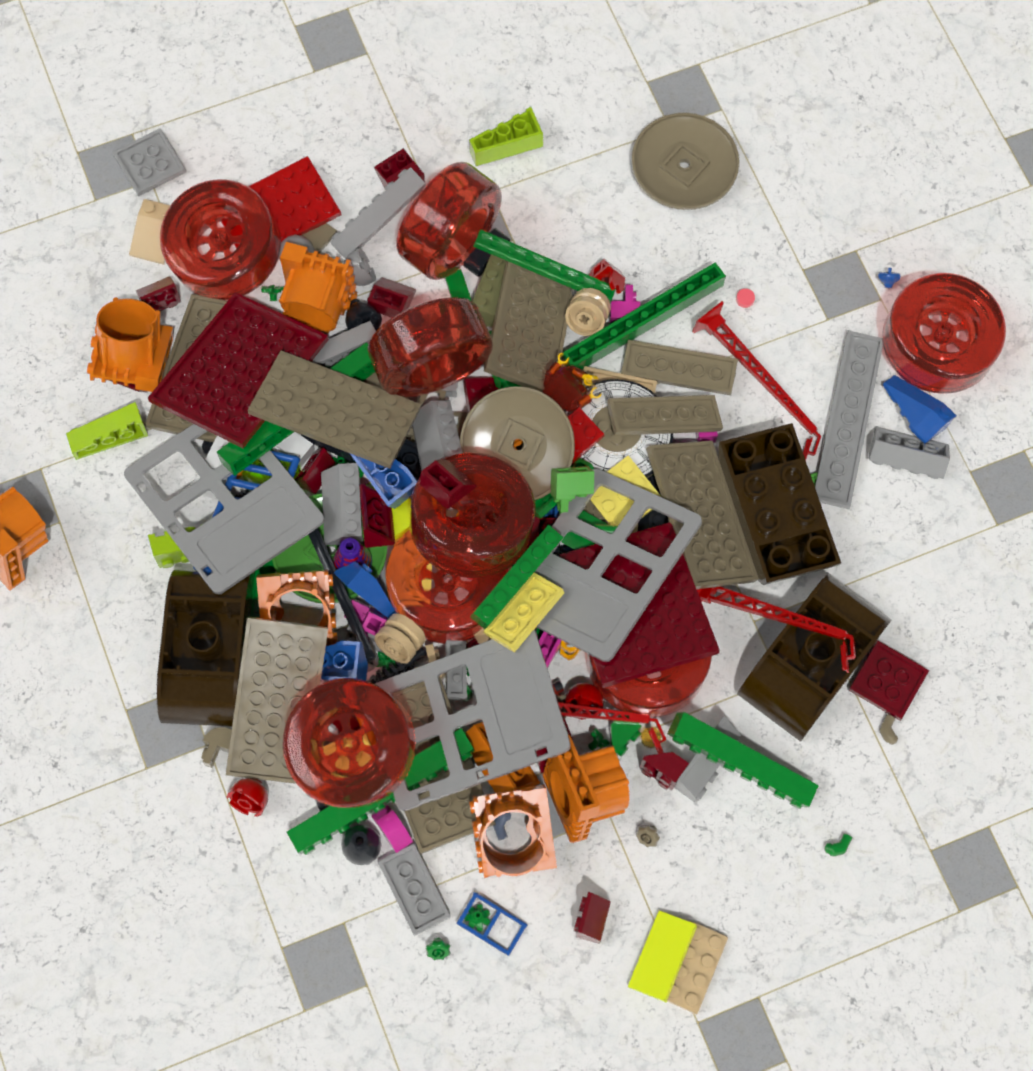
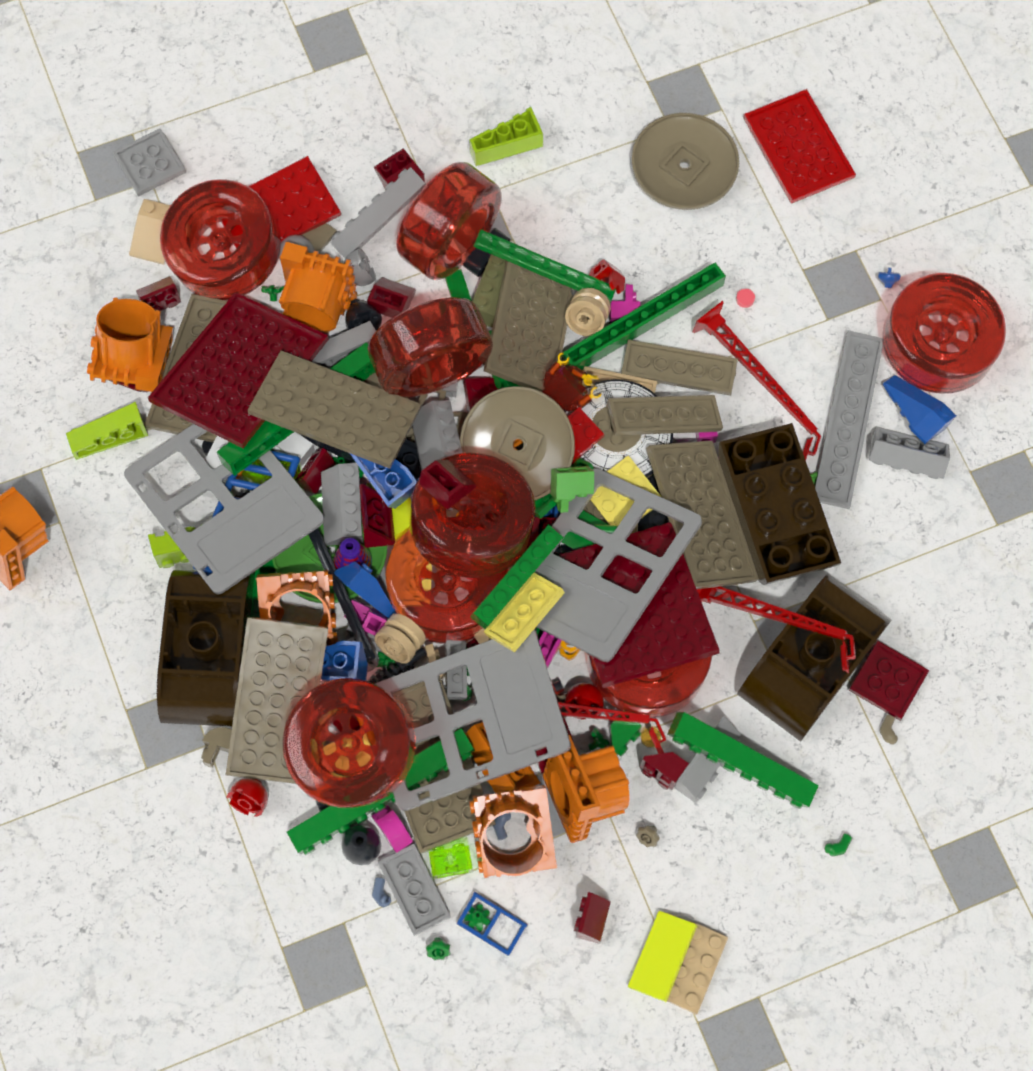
(379, 895): none -> sand blue arm
(460, 866): none -> clear neon green brick
(799, 146): none -> red plate

